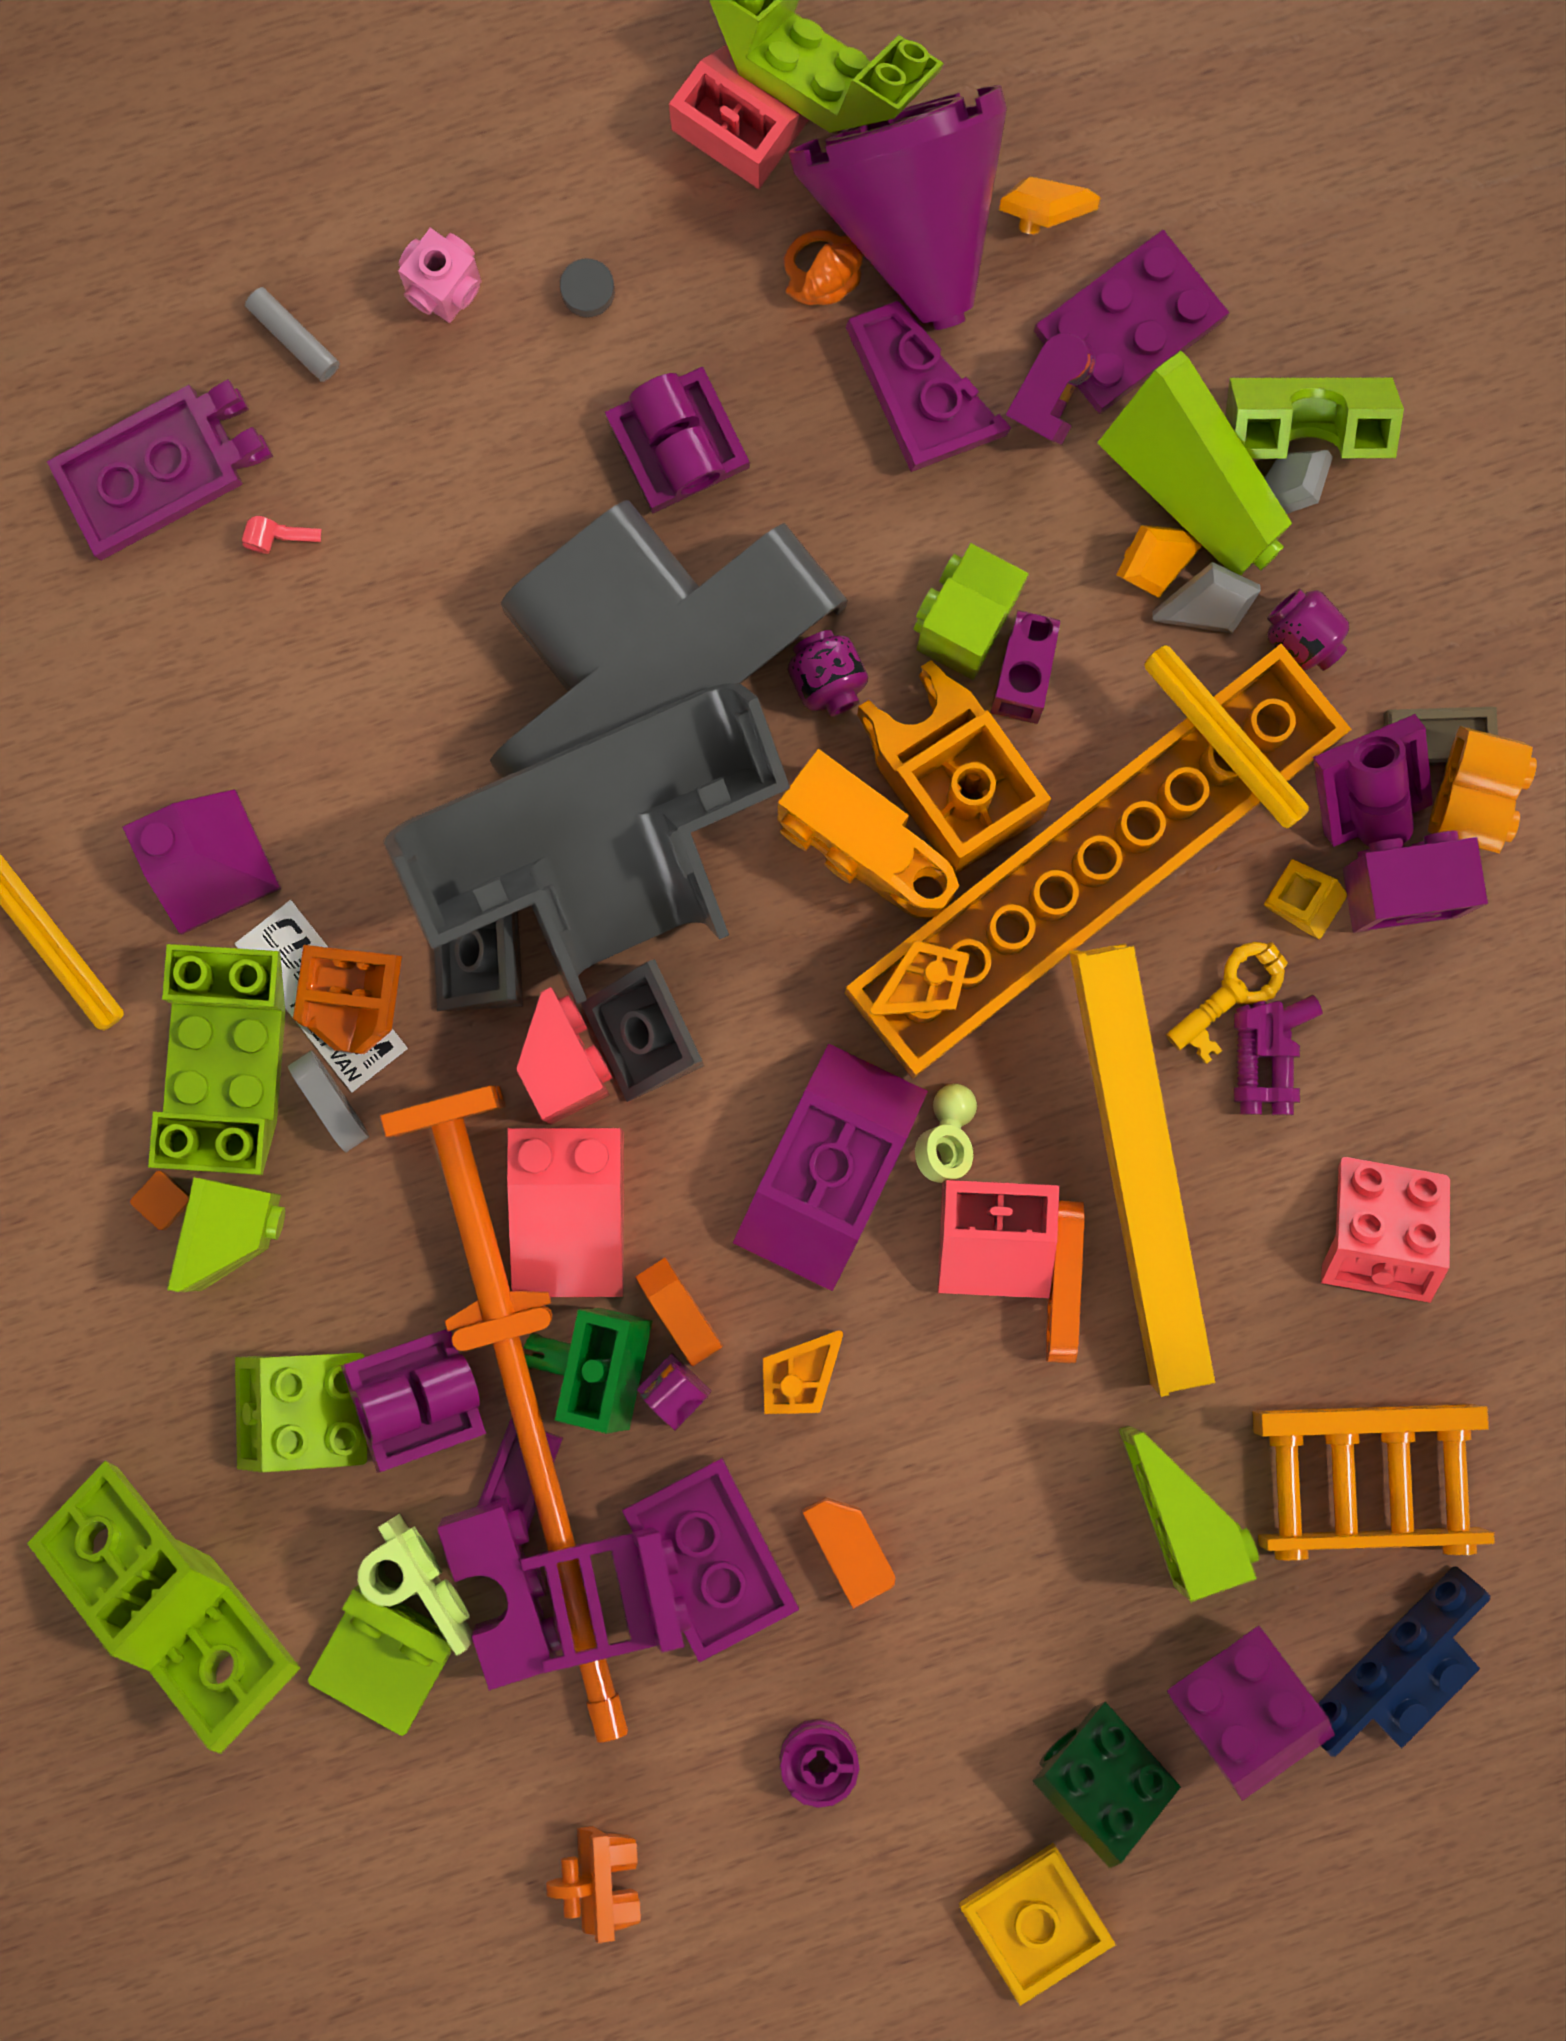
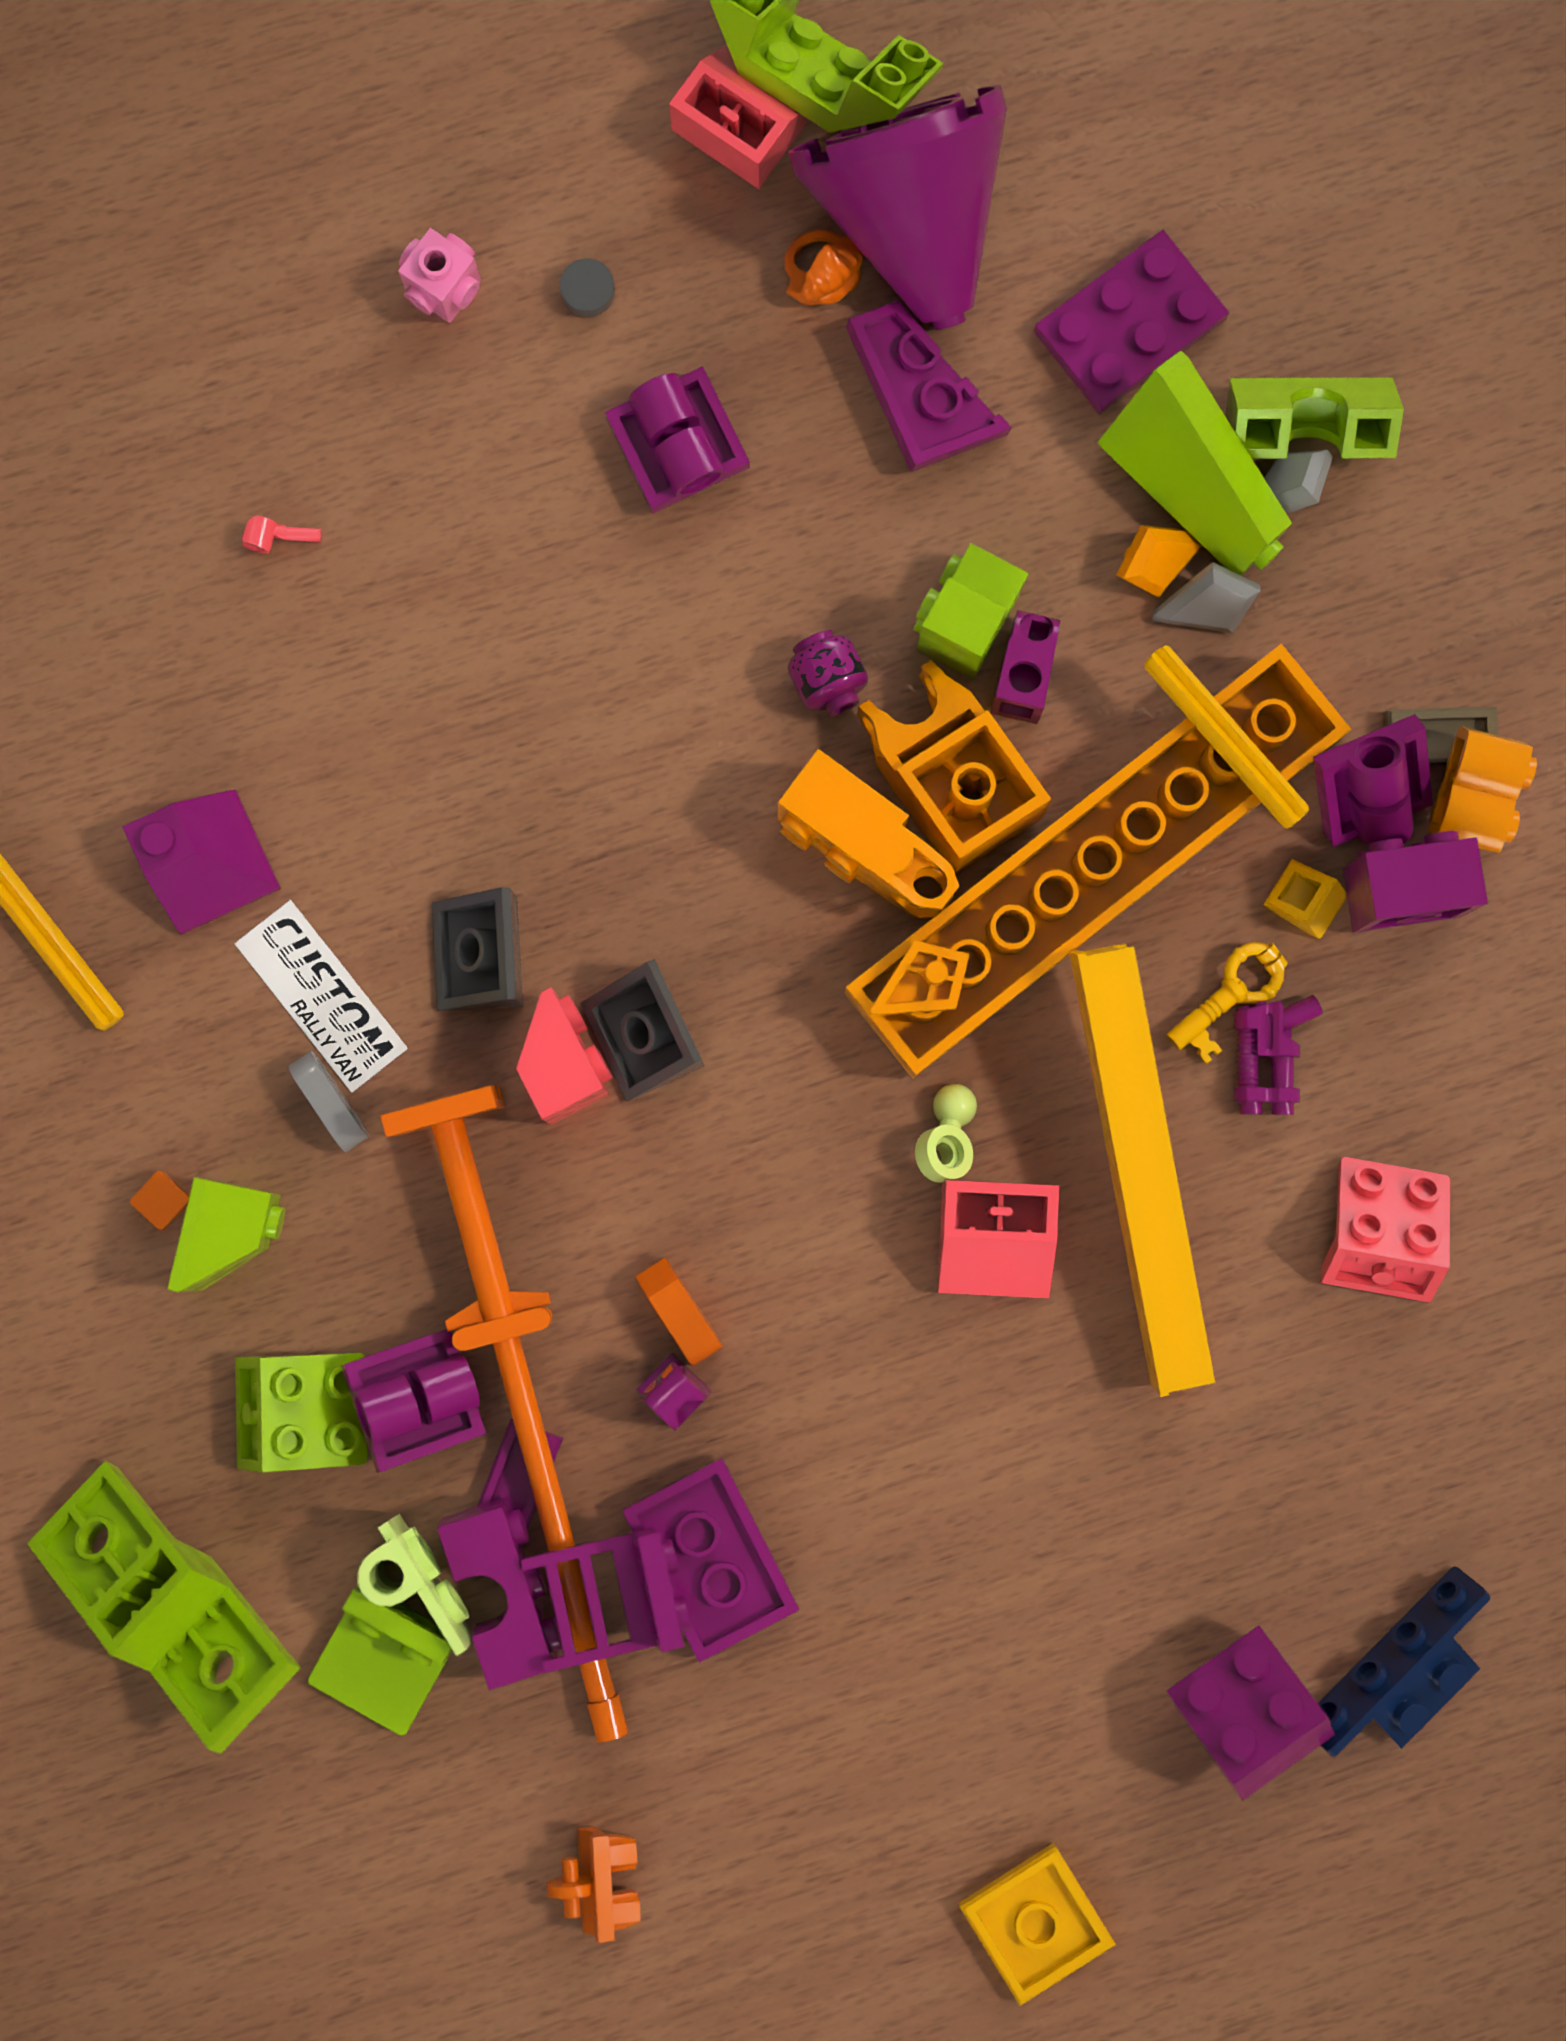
(156, 466): magenta tile -> none
(220, 1060): lime slope -> none
(292, 334): light grey piece -> none
(347, 996): orange slope -> none
(566, 1210): coral slope -> none
(595, 833): dark grey piece -> none
(598, 1368): green brick -> none
(639, 633): dark grey piece -> none
(798, 1750): magenta wheel -> none
(800, 1375): light orange piece -> none
(830, 1167): magenta slope -> none
(850, 1549): orange piece -> none
(1047, 203): light orange piece -> none
(1050, 385): magenta leg -> none
(1065, 1291): orange beam -> none
(1105, 1783): dark green plate -> none
(1196, 1536): lime slope -> none
(1309, 629): magenta head -> none
(1397, 1429): light orange fence -> none

